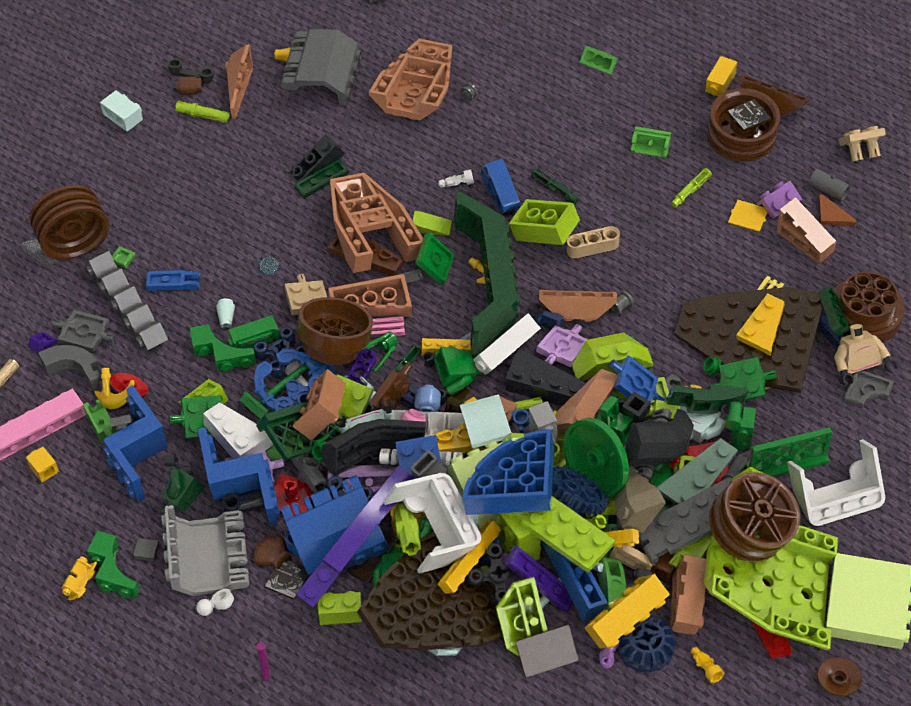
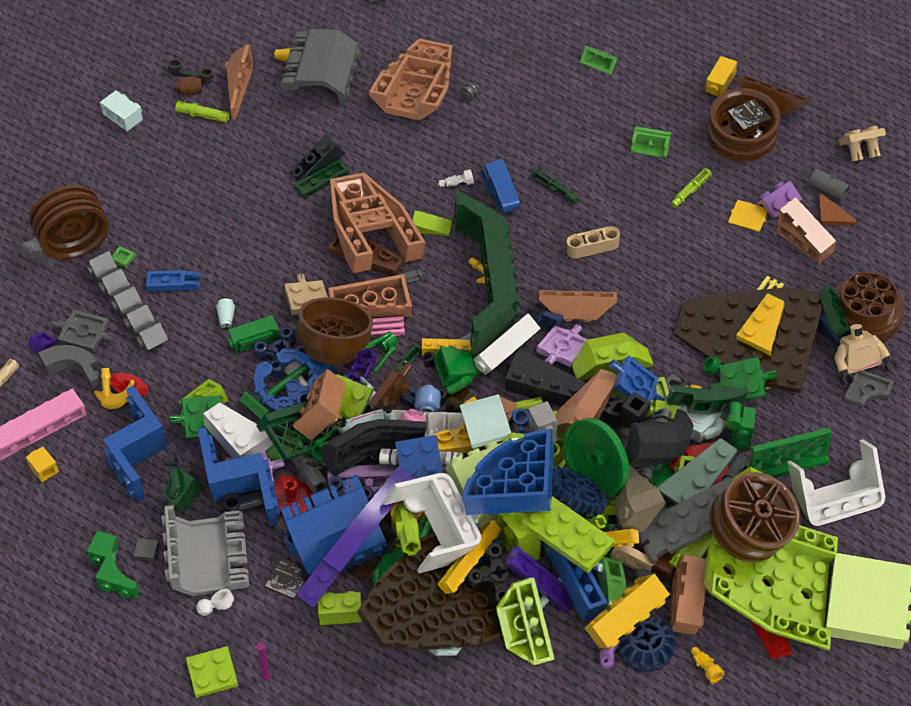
(76, 586): yellow hinge -> none
(99, 420): bright green hinge -> none
(121, 421): dark grey hinge -> none
(212, 672): none -> lime plate
(225, 356): green arch -> none
(269, 266): clear light blue plate -> none
(271, 552): reddish brown animal -> none
(427, 465): dark grey piece -> none
(434, 258): green tile -> none
(544, 222): lime brick -> none
(546, 650): piece -> none
(614, 419): green brick -> none
(623, 301): dark grey bush -> none
(842, 669): reddish brown dish -> none

